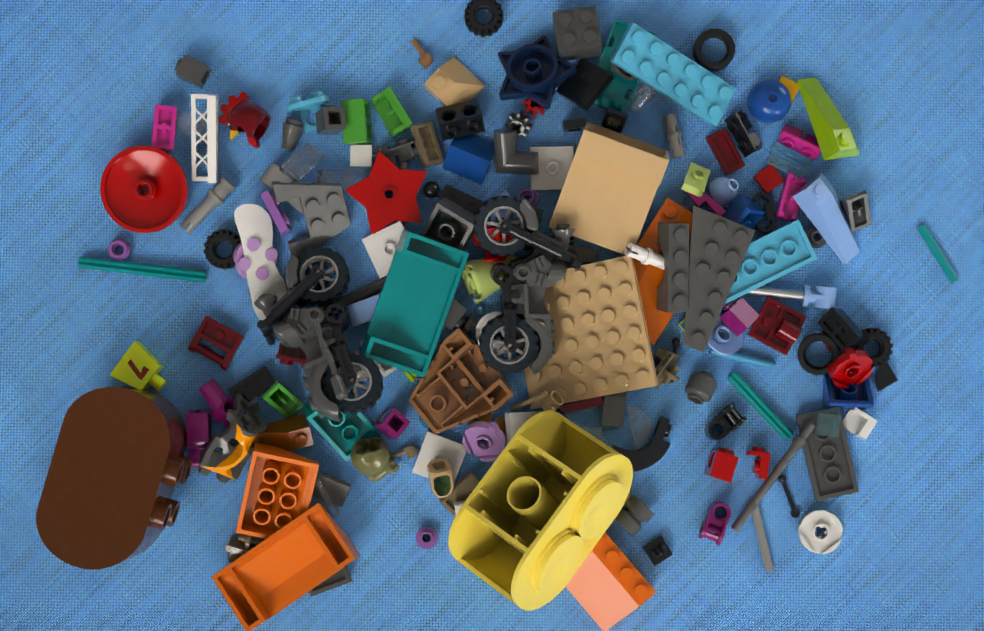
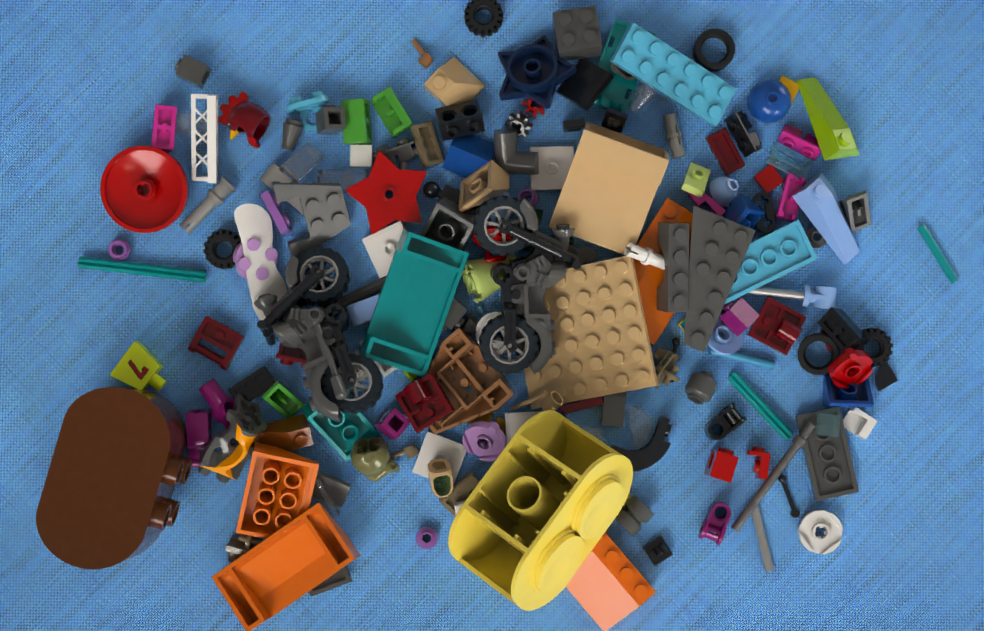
(424, 402): none -> dark red plate
(482, 185): none -> tan slope

